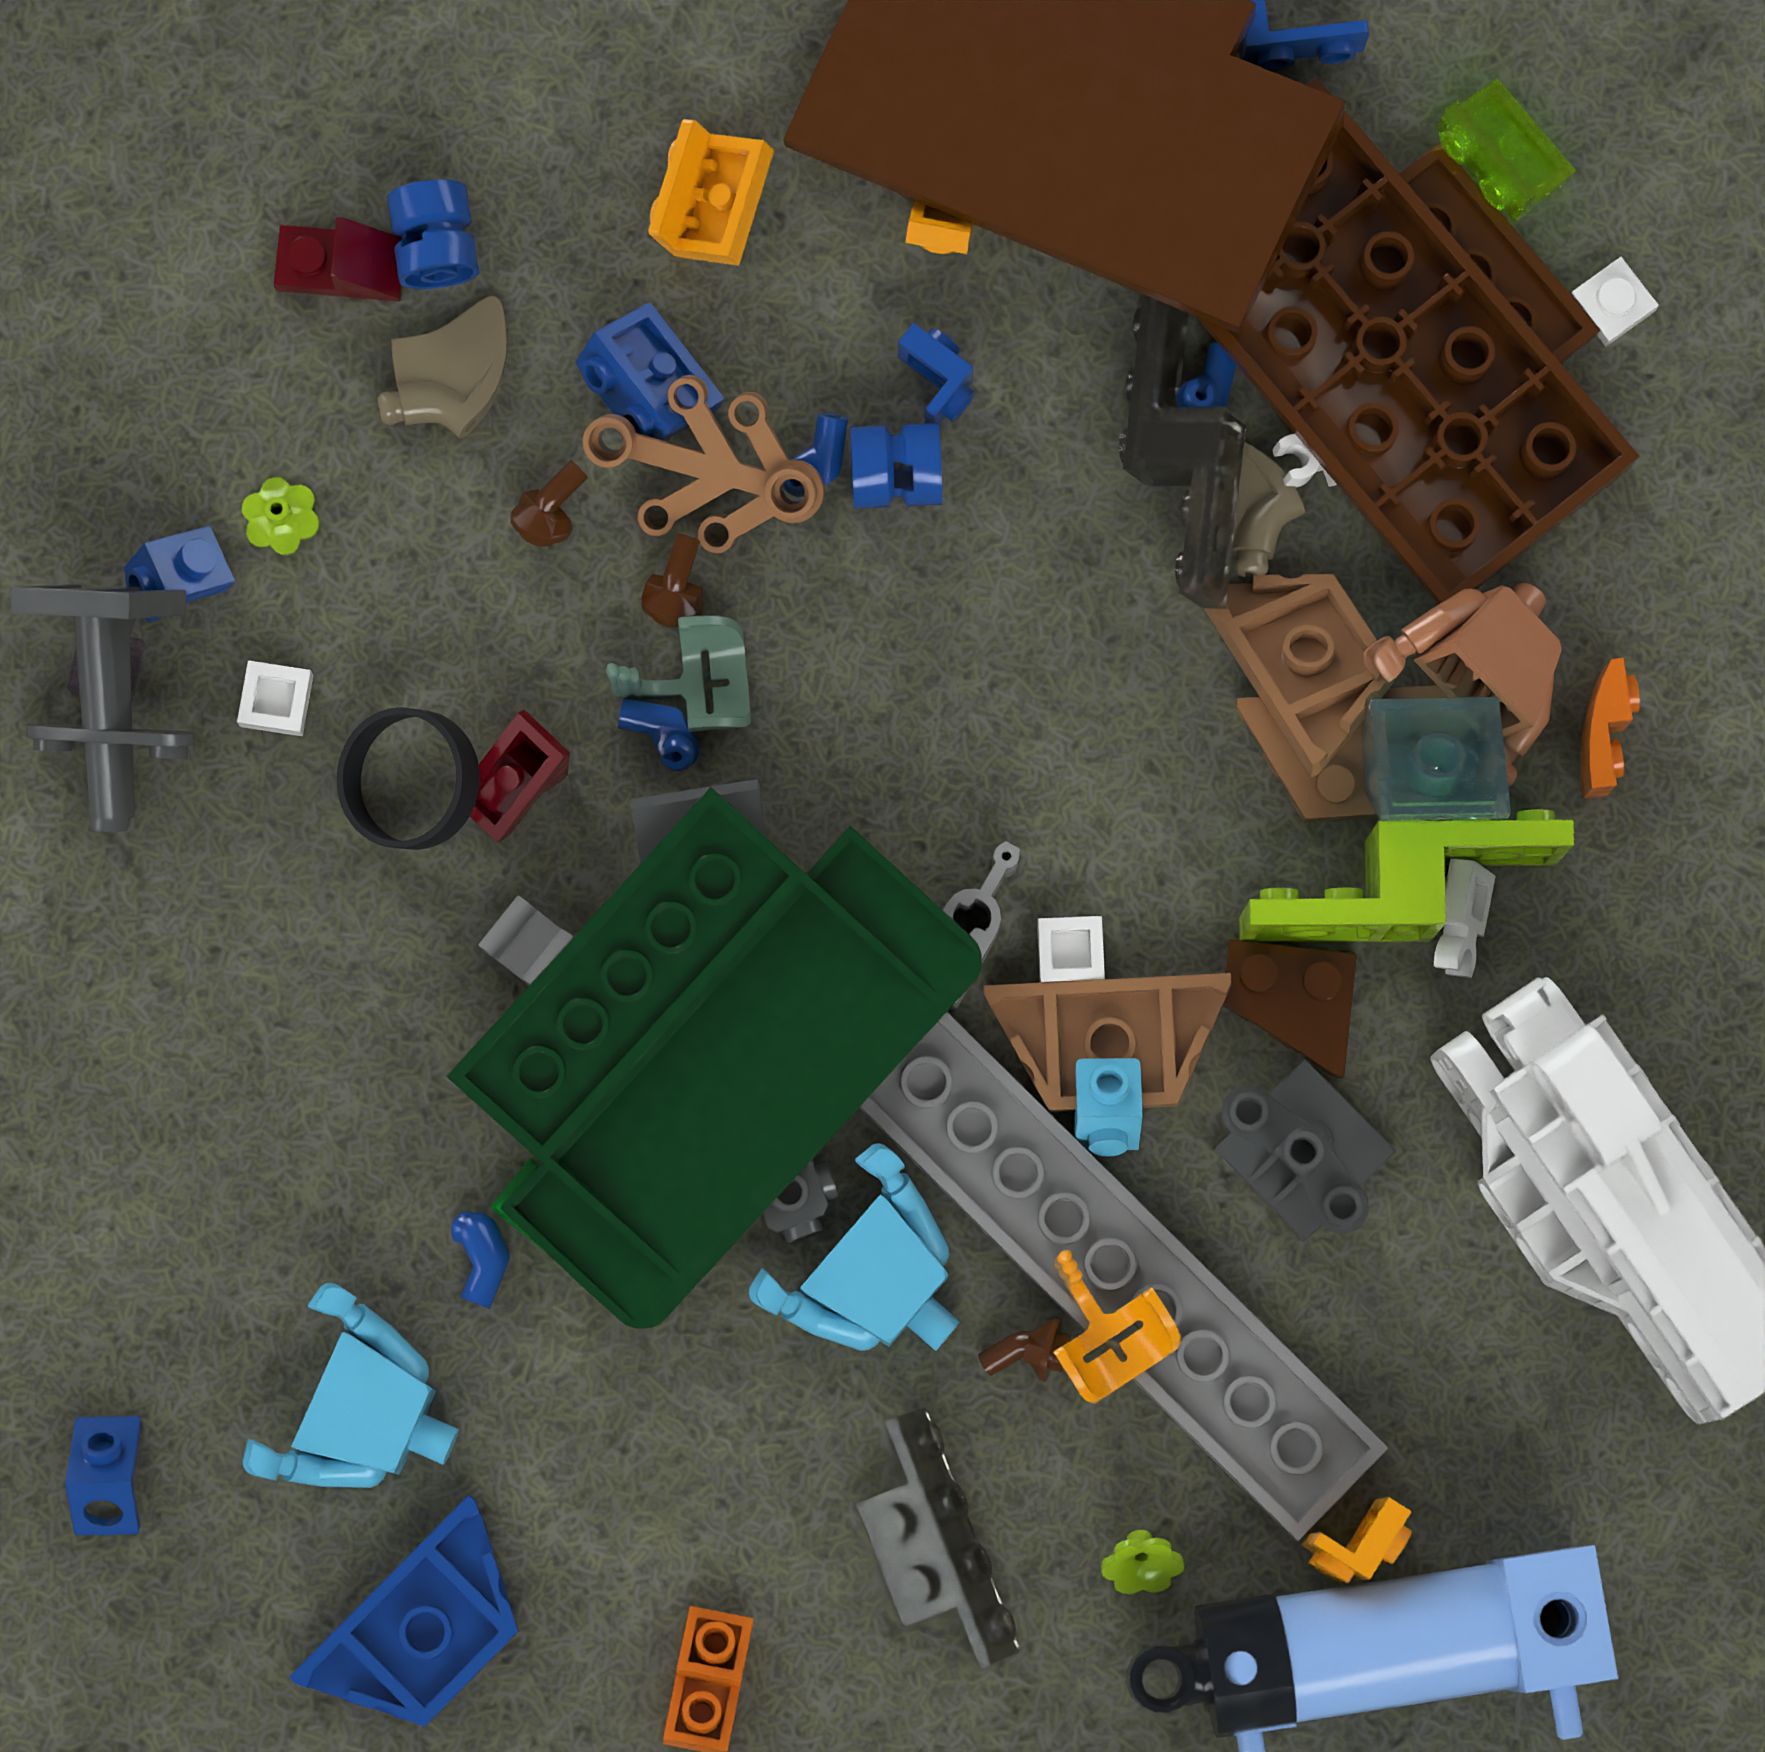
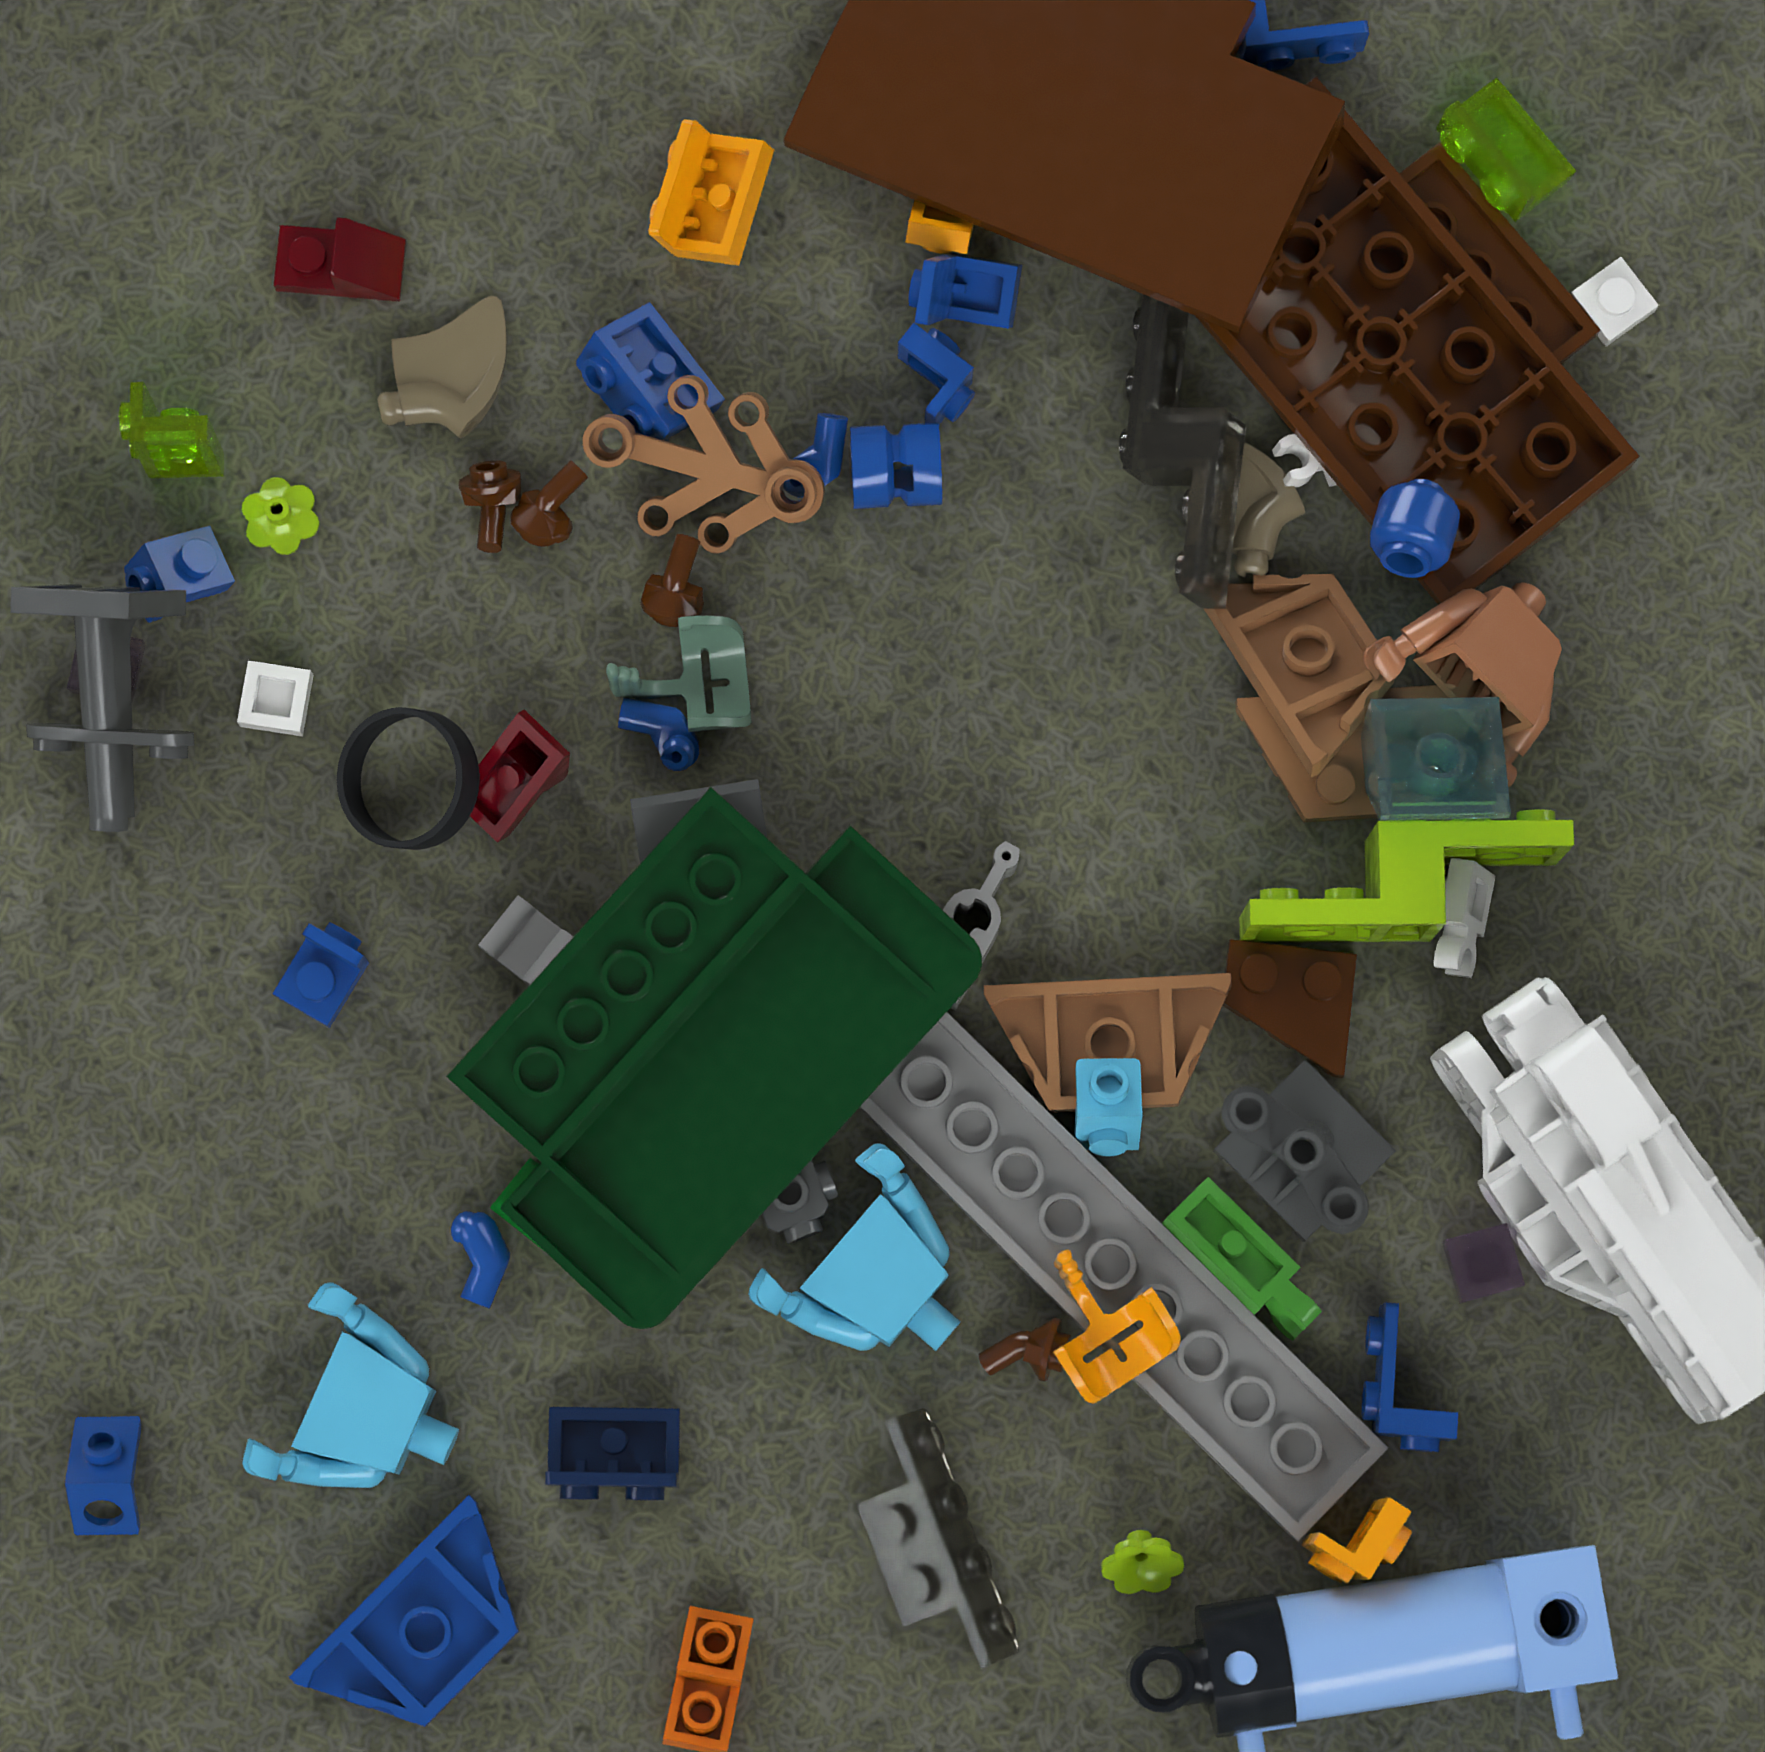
(172, 442): none -> clear neon green bracket
(322, 973): none -> blue bracket
(432, 226): blue wheel -> none
(491, 488): none -> reddish brown plate
(613, 1450): none -> dark blue bracket
(965, 290): none -> blue bracket
(1070, 949): white plate -> none
(1211, 386): blue arm -> none
(1242, 1257): none -> bright green plate
(1414, 528): none -> blue head
(1417, 1428): none -> blue bracket
(1483, 1263): none -> clear purple plate
(1608, 711): orange slope -> none

